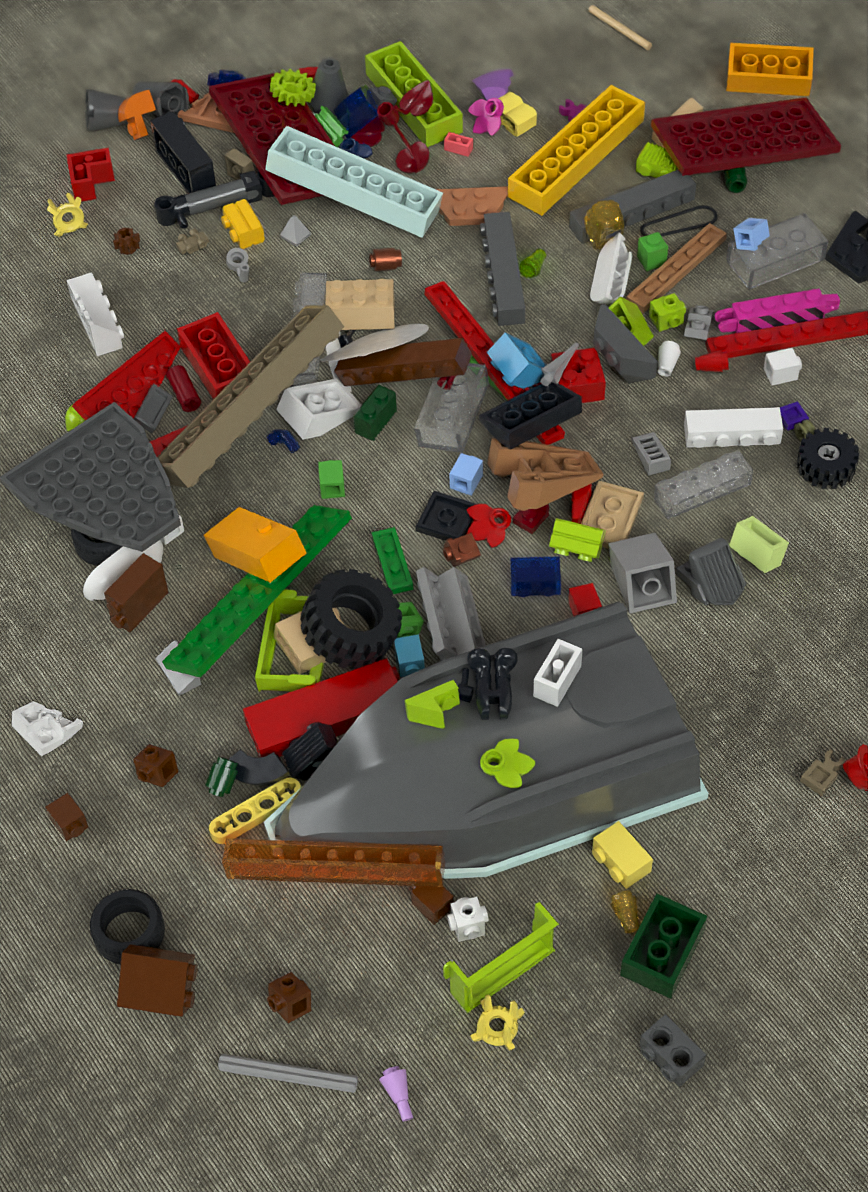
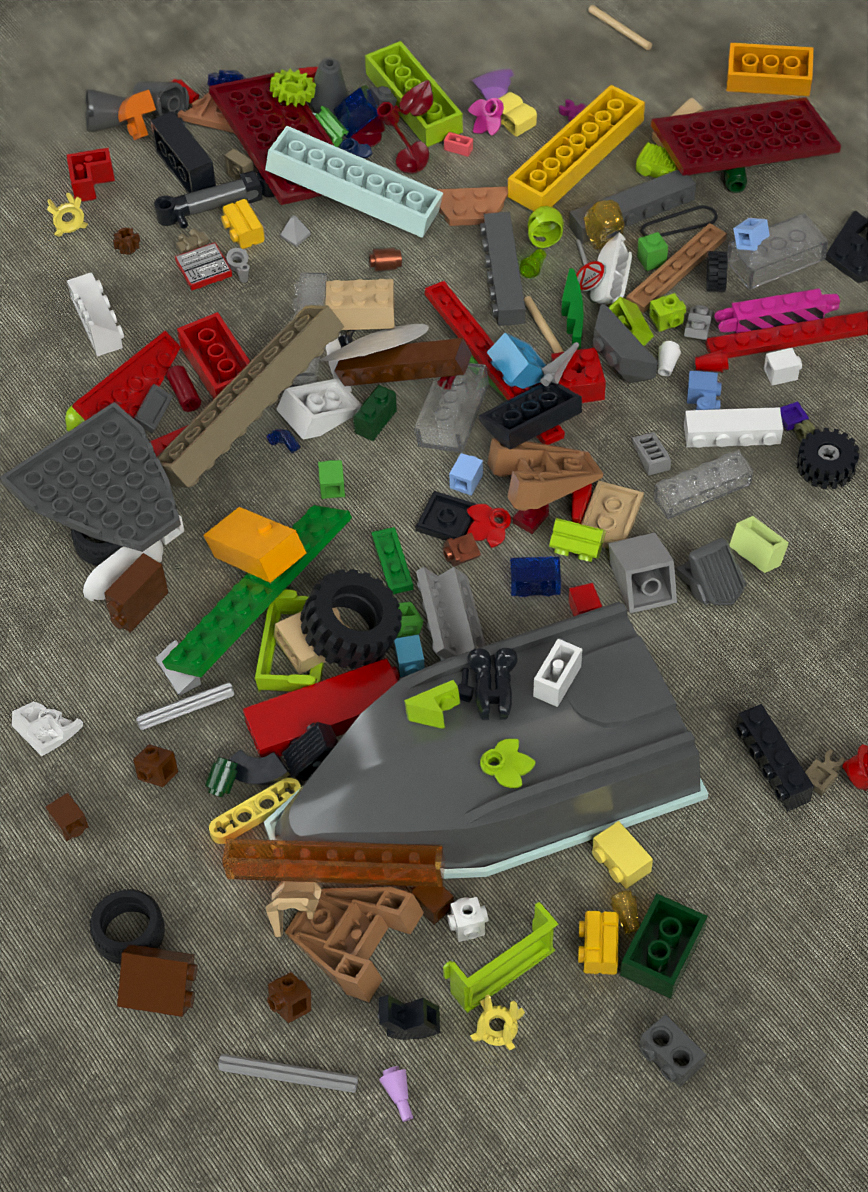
(185, 706): none -> light grey axle
(203, 266): none -> tile
(290, 894): none -> tan piece
(348, 930): none -> medium nougat wedge
(409, 1020): none -> black brick
(540, 321): none -> tan bar
(545, 223): none -> lime helmet
(573, 308): none -> green slope
(591, 273): none -> piece
(600, 942): none -> yellow brick
(703, 390): none -> medium blue brick
(716, 271): none -> black tyre
(774, 757): none -> black brick

